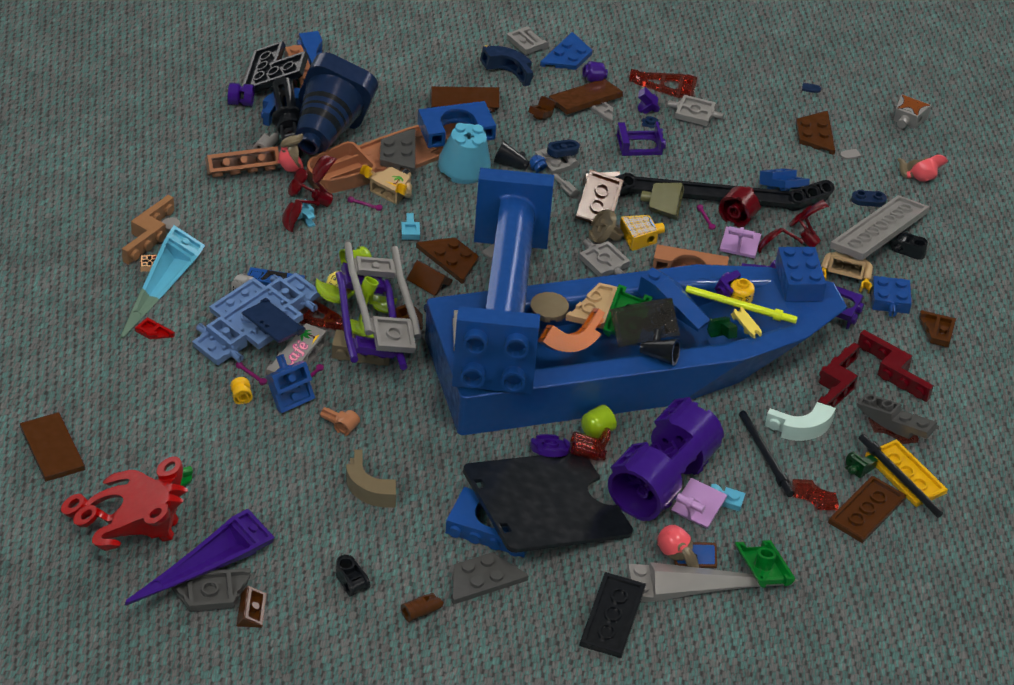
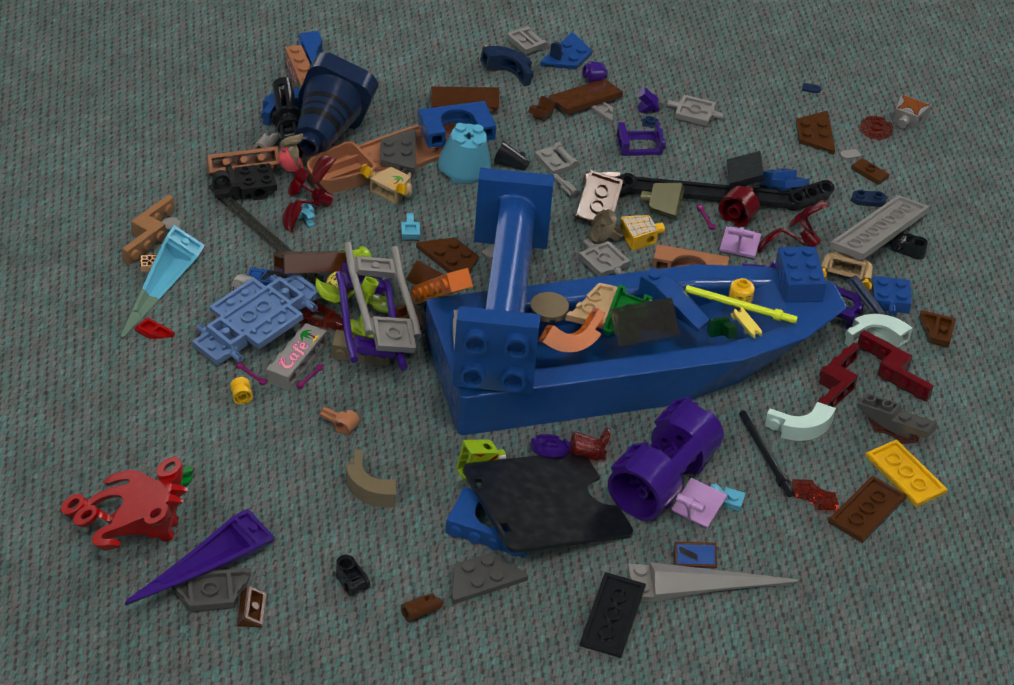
(52, 446): reddish brown tile -> none
(235, 91): dark purple wheel -> none
(251, 180): none -> black plate
(261, 230): none -> clear smoke axle
(269, 65): black plate -> none
(273, 321): dark blue door -> none
(290, 384): blue plate -> none
(308, 261): none -> reddish brown slope
(378, 207): magenta hinge -> none
(441, 286): none -> orange arch
(477, 451): none -> lime torso
(538, 163): blue plate -> none
(556, 50): none -> dark blue piece
(563, 148): dark blue plate -> none
(597, 420): lime helmet -> none
(662, 350): black piece -> none
(677, 545): coral hair -> none
(686, 82): clear red plate -> none
(723, 285): dark purple bracket -> none
(745, 169): none -> black tile
(766, 564): green piece -> none
(860, 466): dark green piece -> none
(865, 295): none -> dark blue axle
(870, 171): none -> reddish brown plate
(875, 450): black bar -> none
(876, 128): none -> clear red tile
(882, 326): none -> light aqua arch
(923, 169): coral hair -> none

